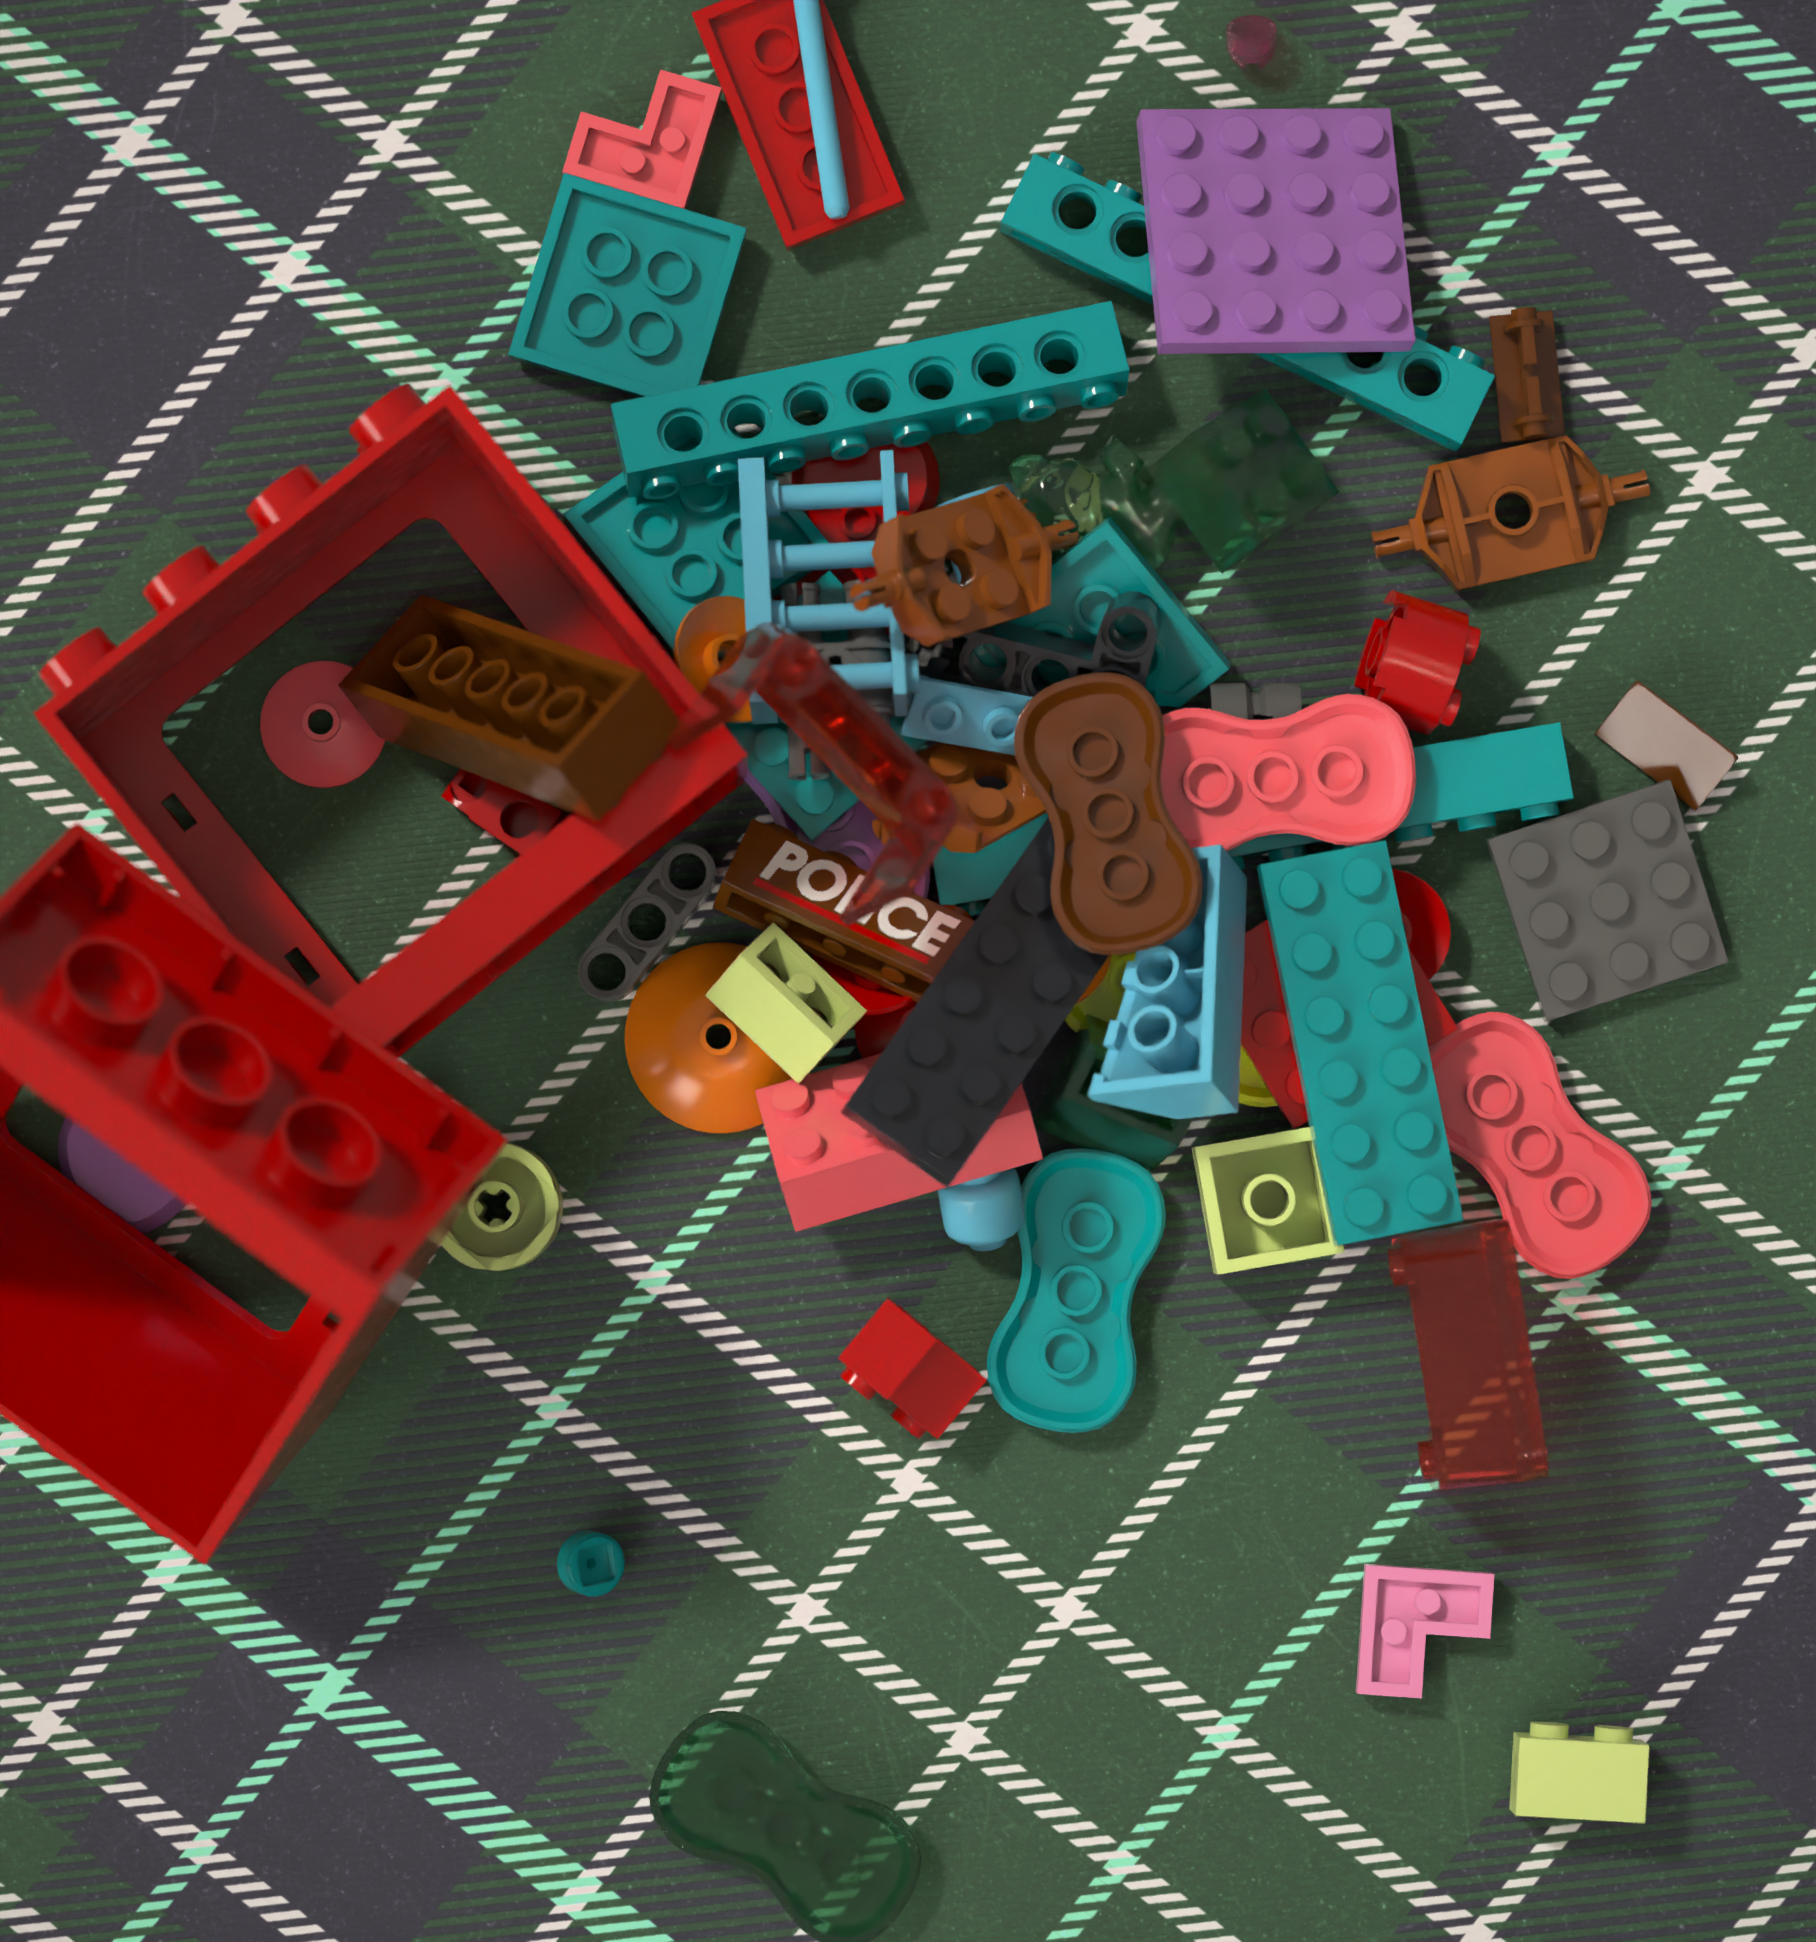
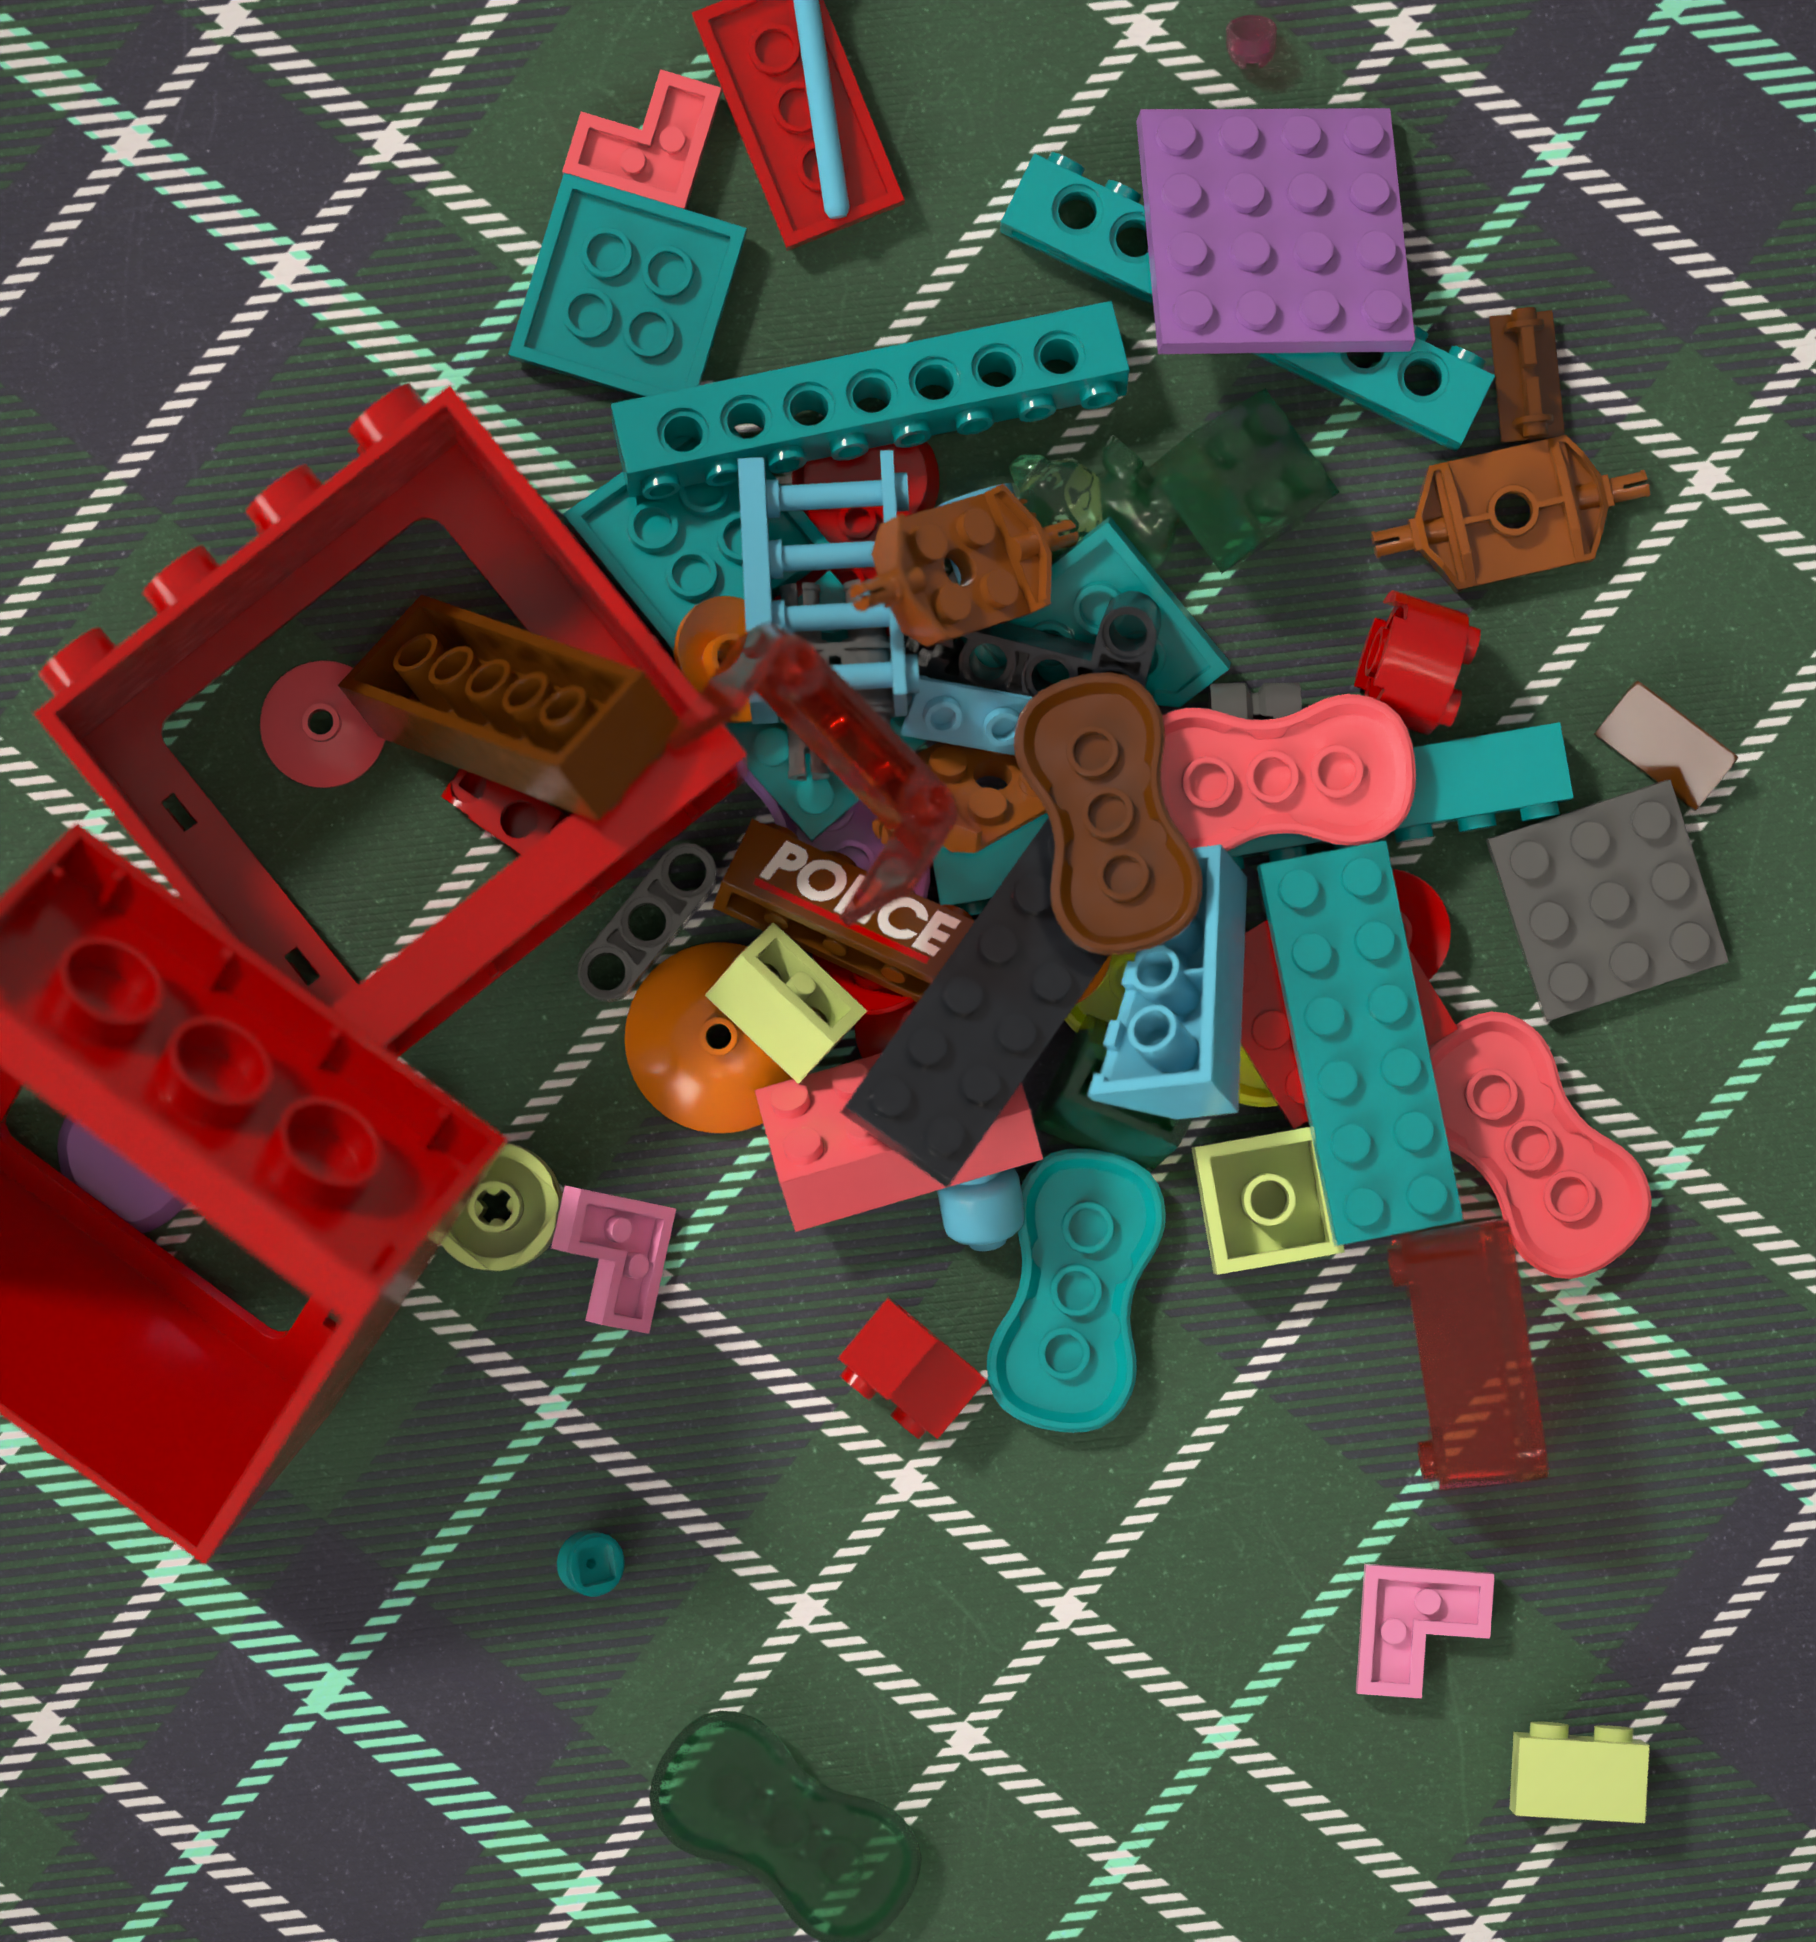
(631, 1250): none -> bright pink plate

